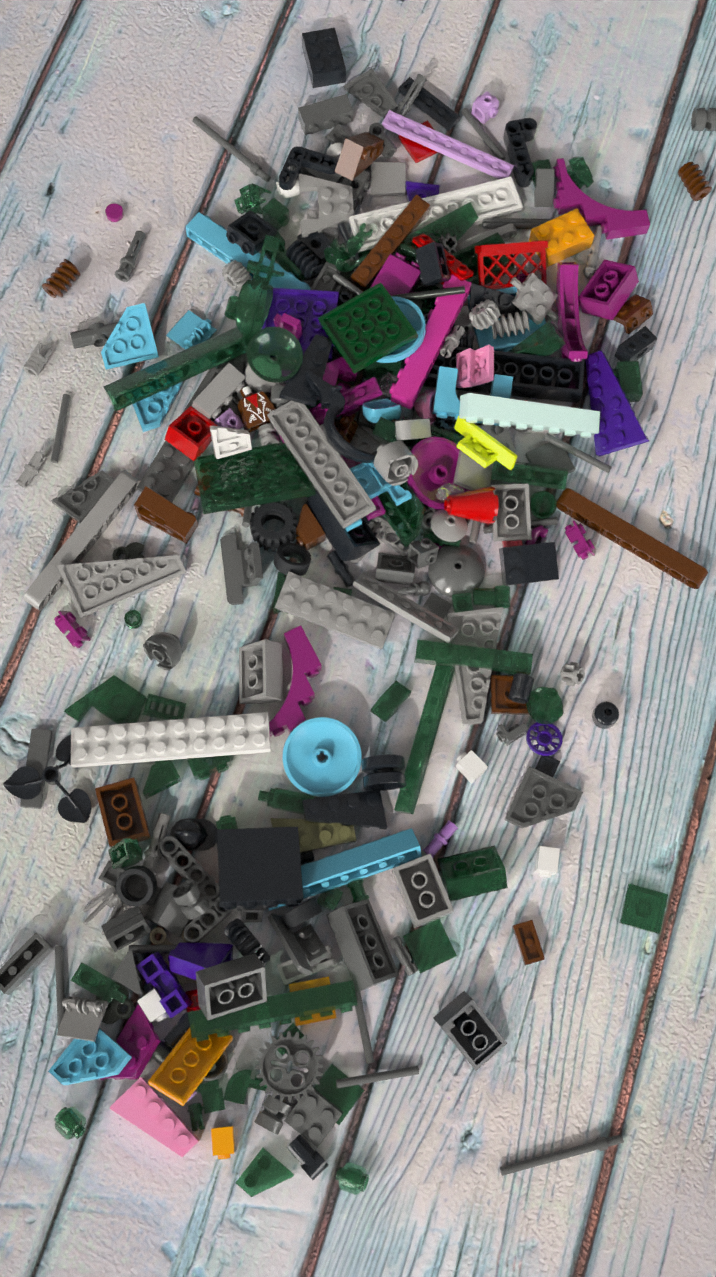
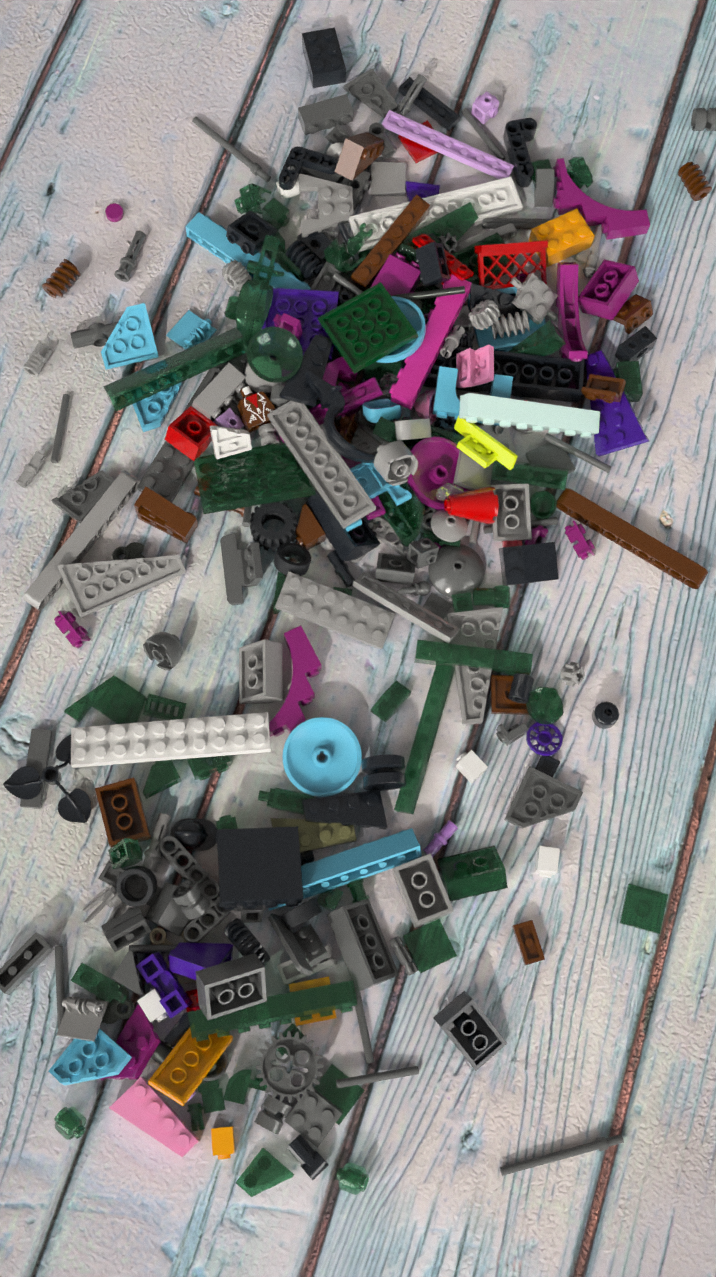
(130, 614): clear green bush -> none
(604, 388): none -> reddish brown bracket

